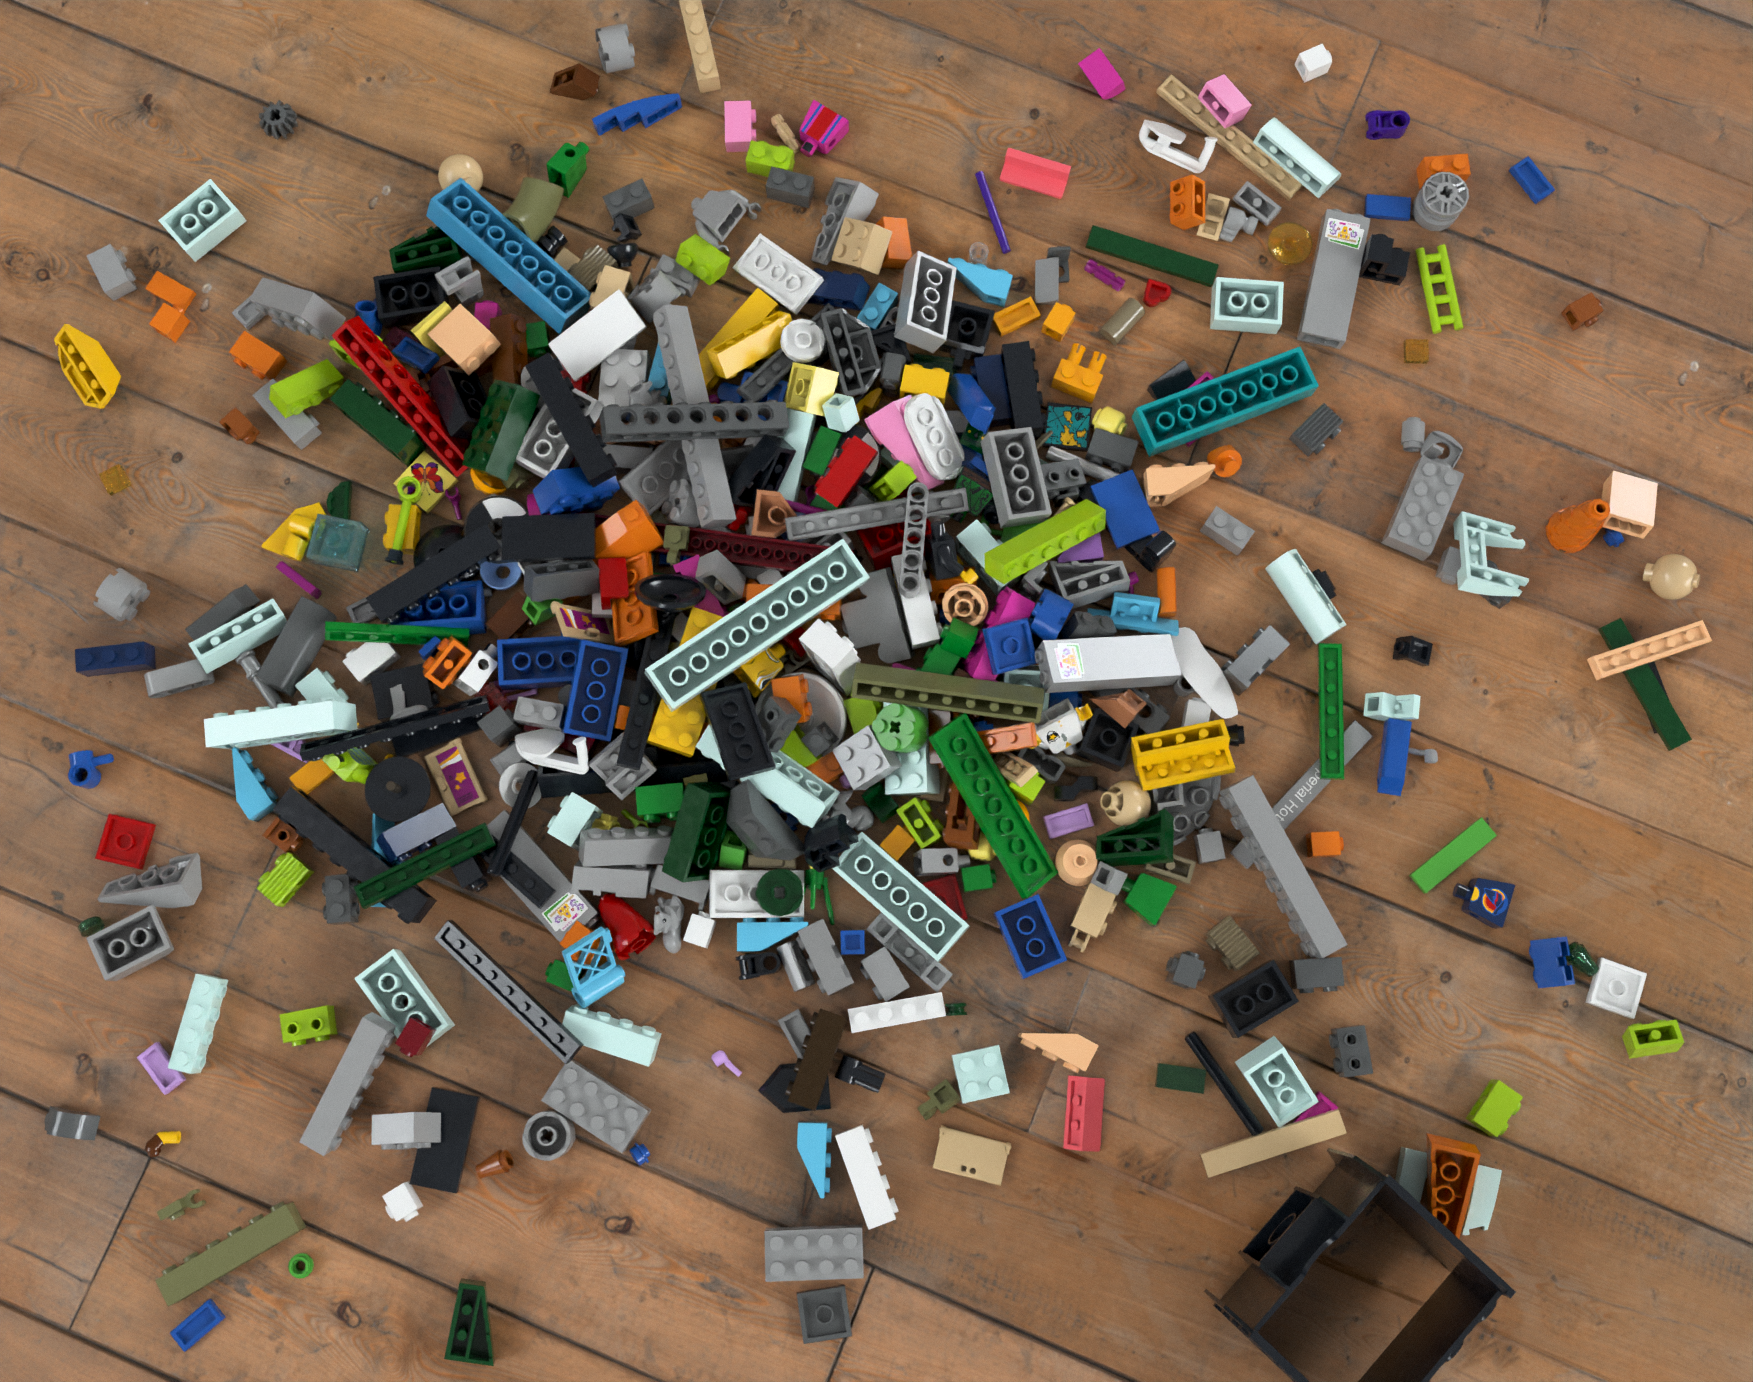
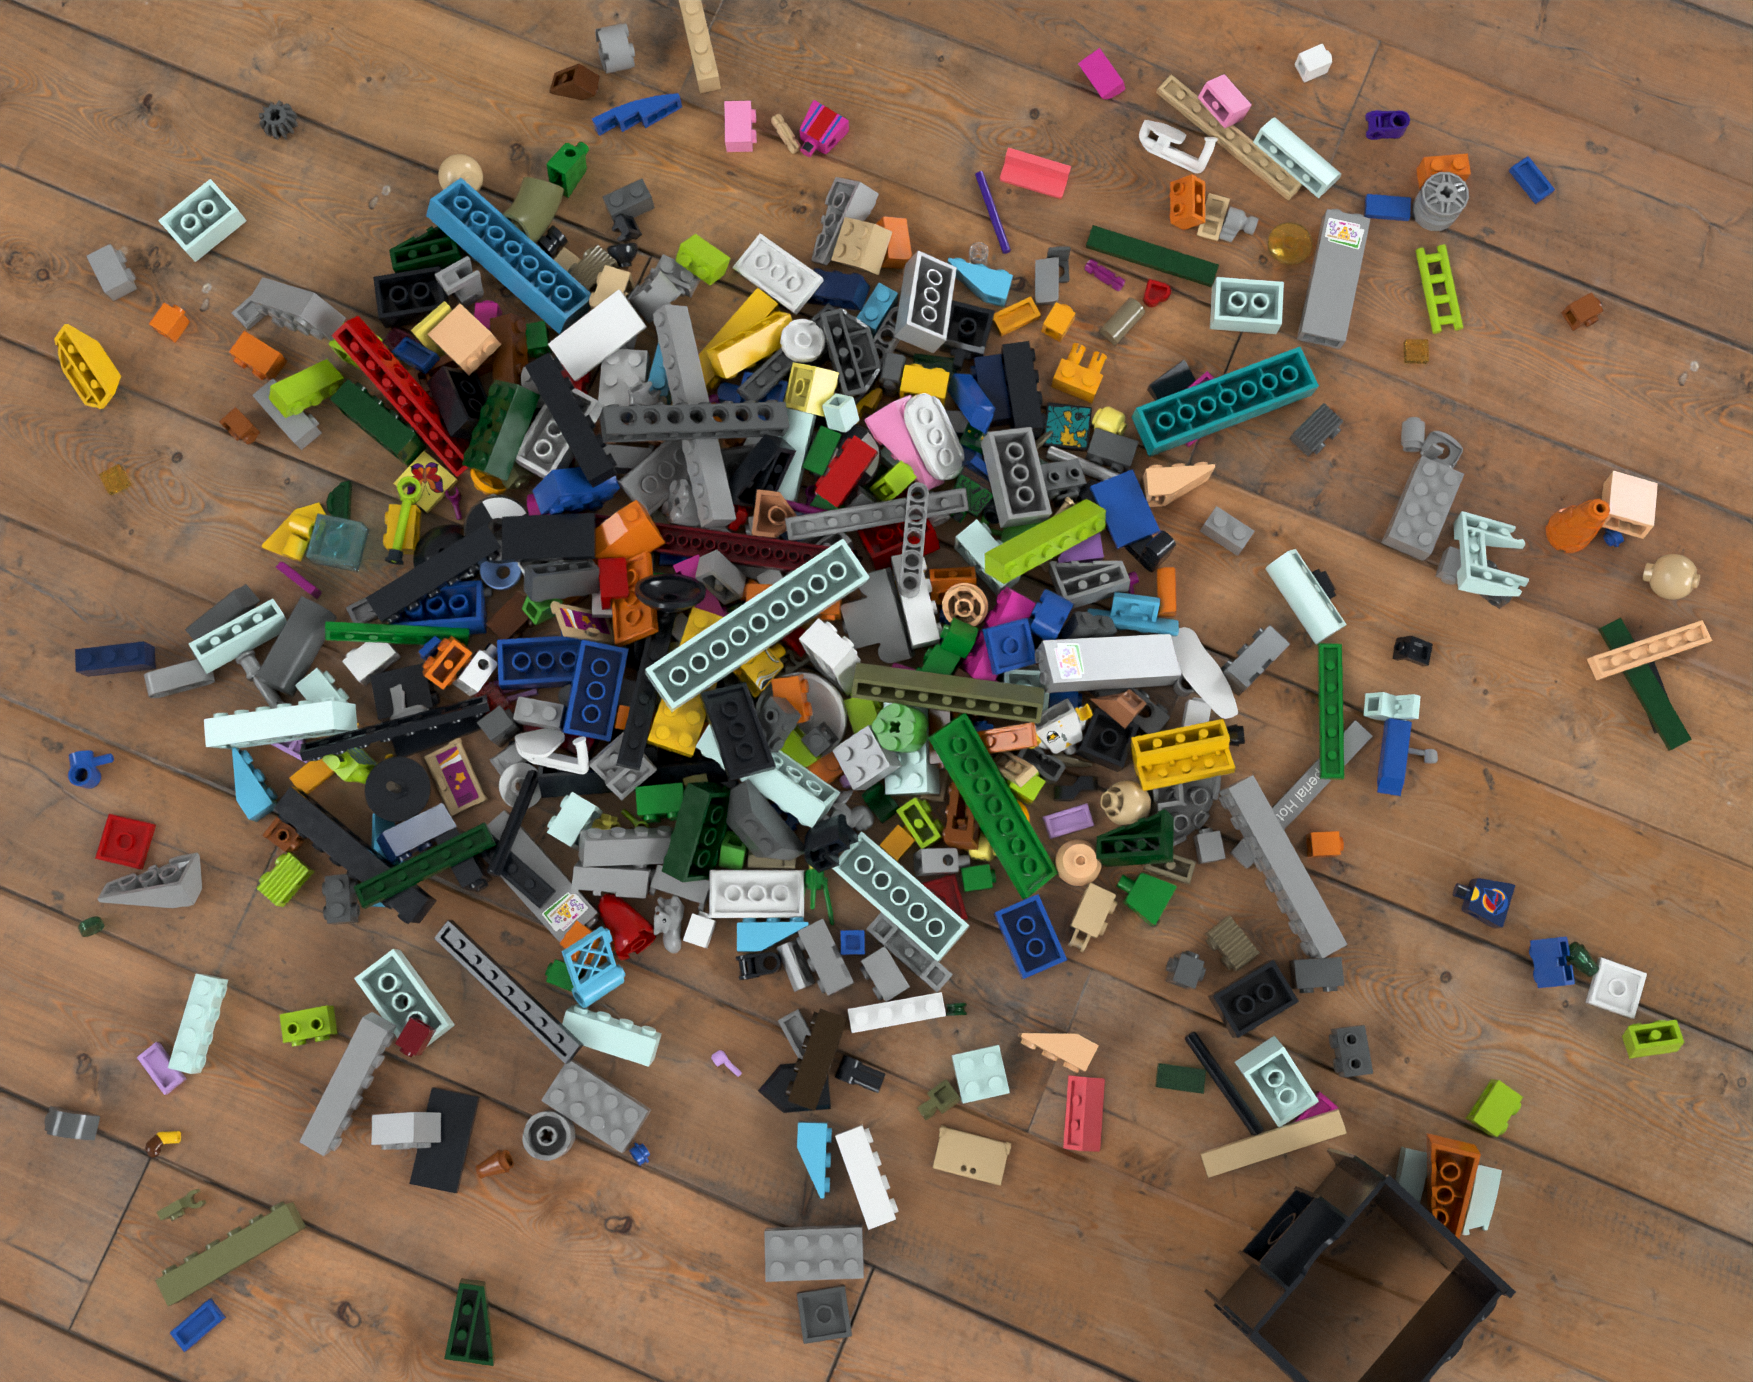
(121, 595): light grey brick -> none
(130, 944): light grey brick -> none
(170, 290): orange tile -> none
(293, 1267): bright green plate -> none
(368, 313): blue piece -> none
(402, 1202): white brick -> none
(675, 540): olive plate -> none
(719, 214): light grey torso -> none
(763, 156): lime brick -> none
(779, 878): dark green plate -> none
(790, 187): dark grey brick -> none
(886, 342): black tile -> none
(942, 556): black torso -> none
(1029, 583): light grey bracket -> none
(1108, 878): light grey plate -> none
(1226, 460): orange piece -> none
(1257, 203): light grey brick -> none
(1384, 262): black brick -> none
(1452, 855): bright green tile -> none

